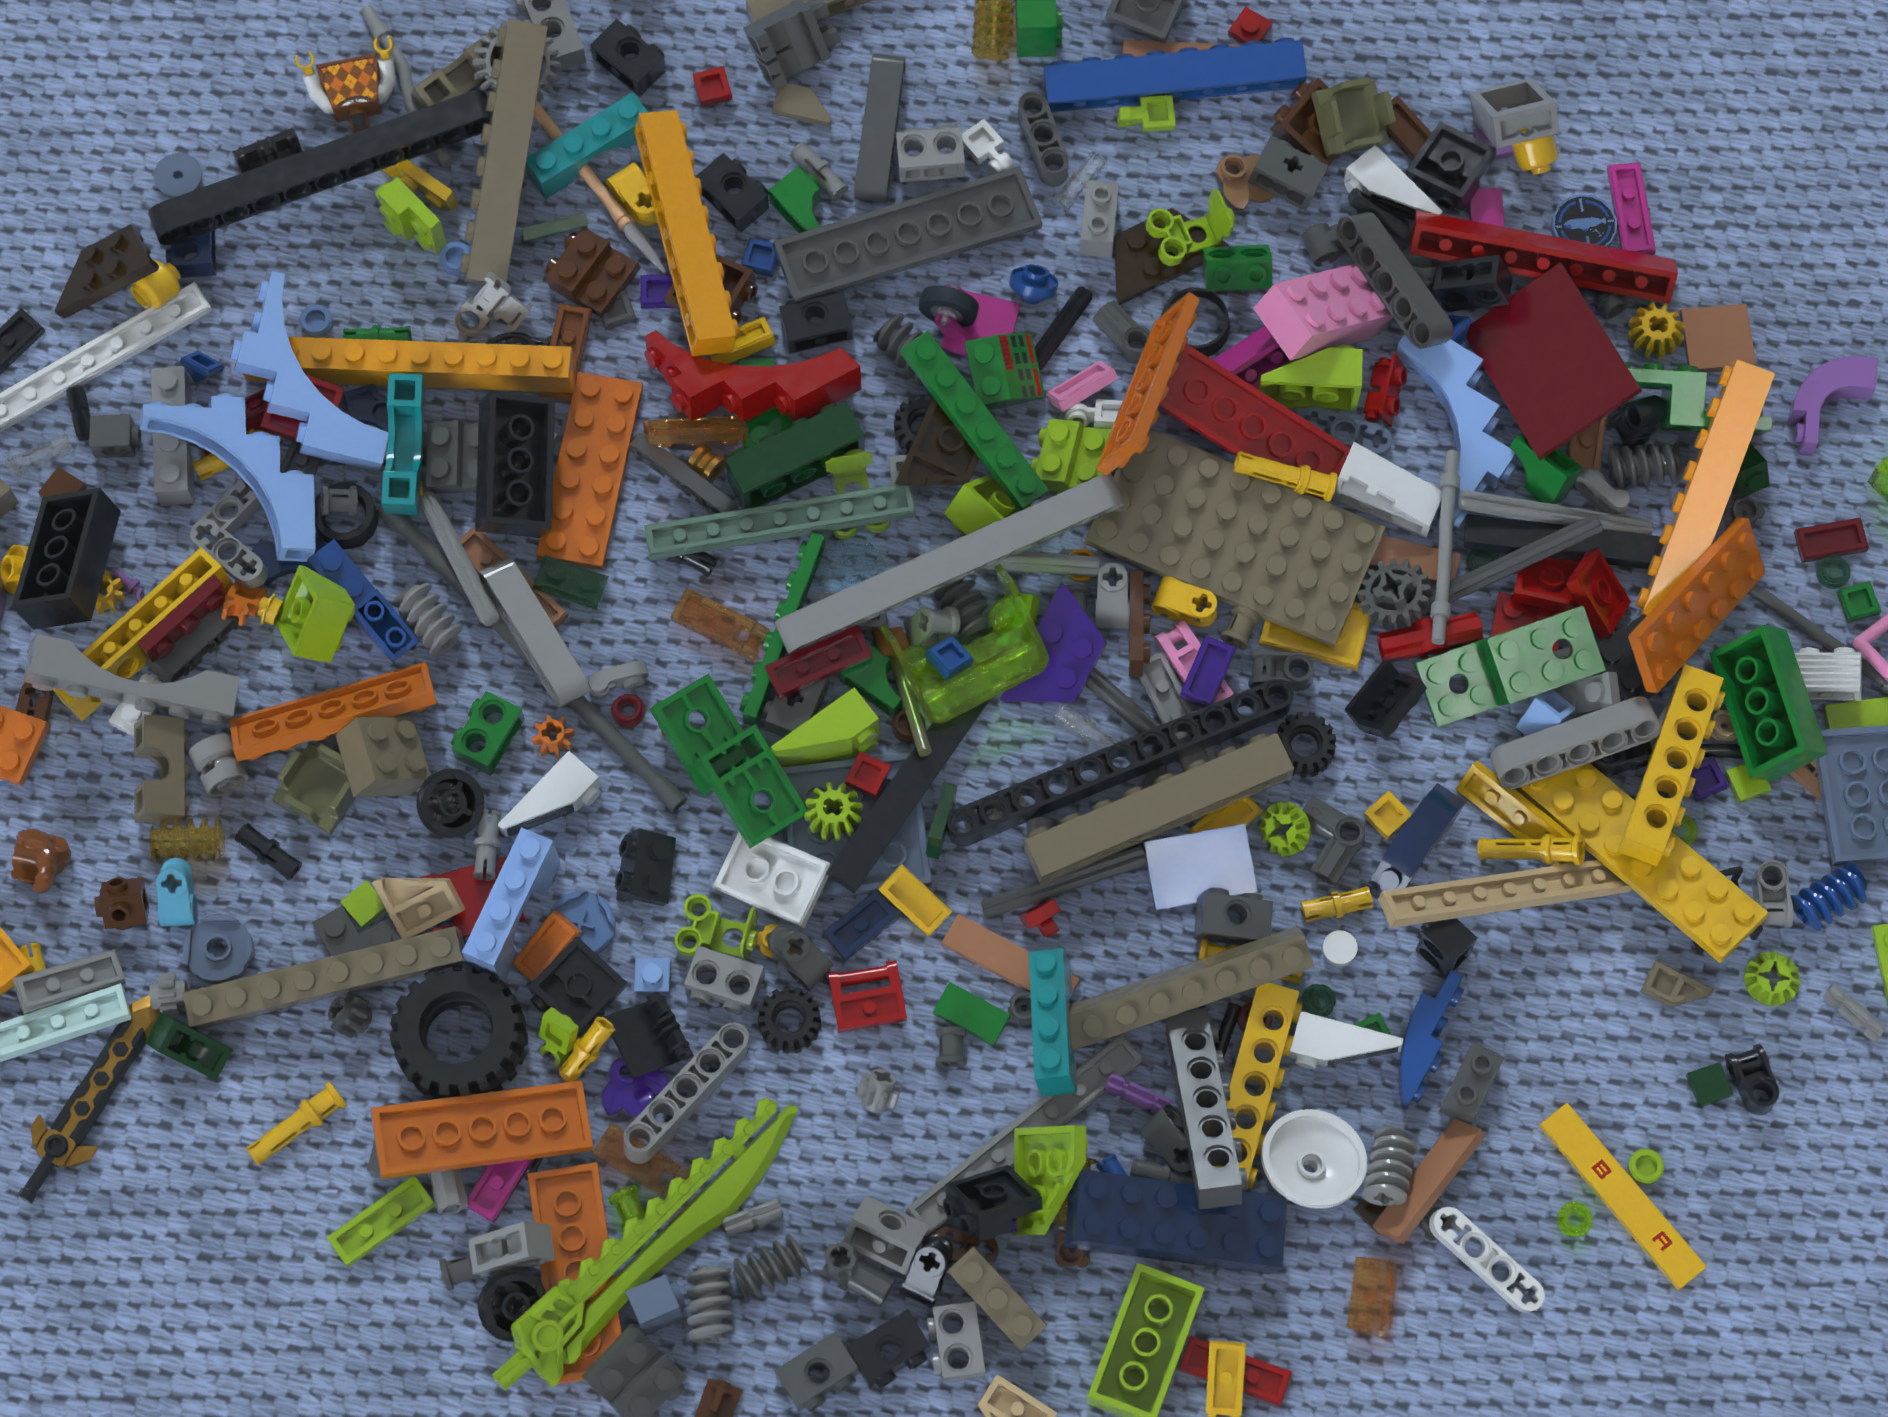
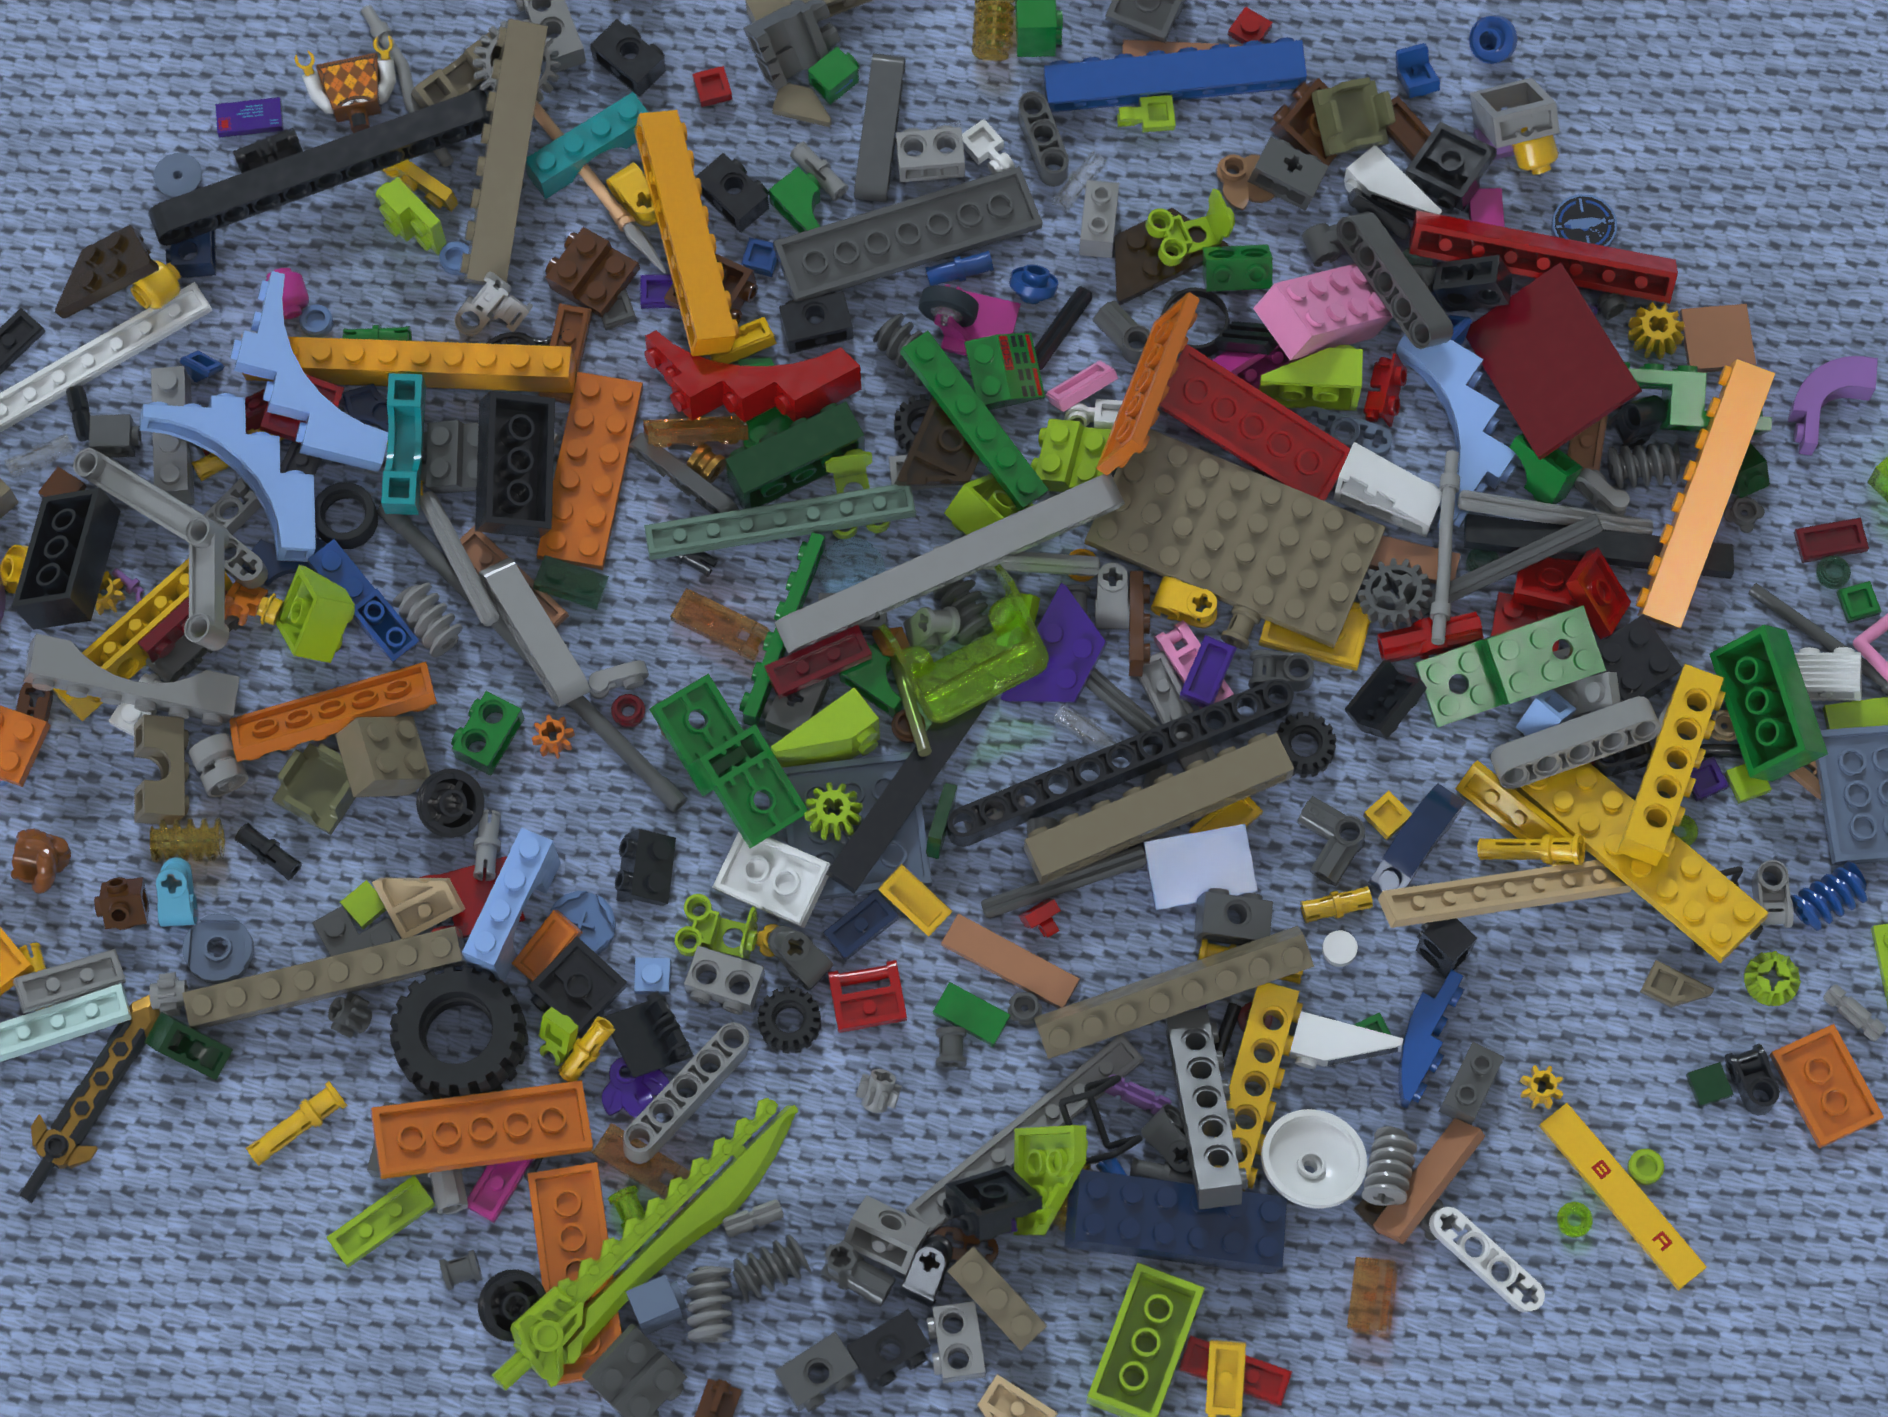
(205, 539): none -> light grey piece
(249, 117): none -> dark purple tile
(294, 293): none -> dark pink head
(338, 500): dark grey bush -> none
(511, 1248): light grey brick -> none
(554, 227): dark green tile -> none
(557, 794): white slope -> none
(834, 75): none -> green brick
(868, 775): red plate -> none
(949, 658): blue tile -> none
(959, 268): none -> blue pin
(1050, 1022): teal arch -> none
(1067, 1258): reddish brown plate -> none
(1100, 1086): none -> black piece
(1247, 338): none -> black tile
(1298, 834): lime gear -> none
(1301, 478): yellow pin -> none
(1319, 1000): clear green plate -> none
(1416, 71): none -> blue bracket
(1493, 34): none -> blue plate
(1532, 1086): none -> yellow gear
(1631, 208): dark pink tile -> none
(1696, 605): orange plate -> none
(1826, 1086): none -> orange plate

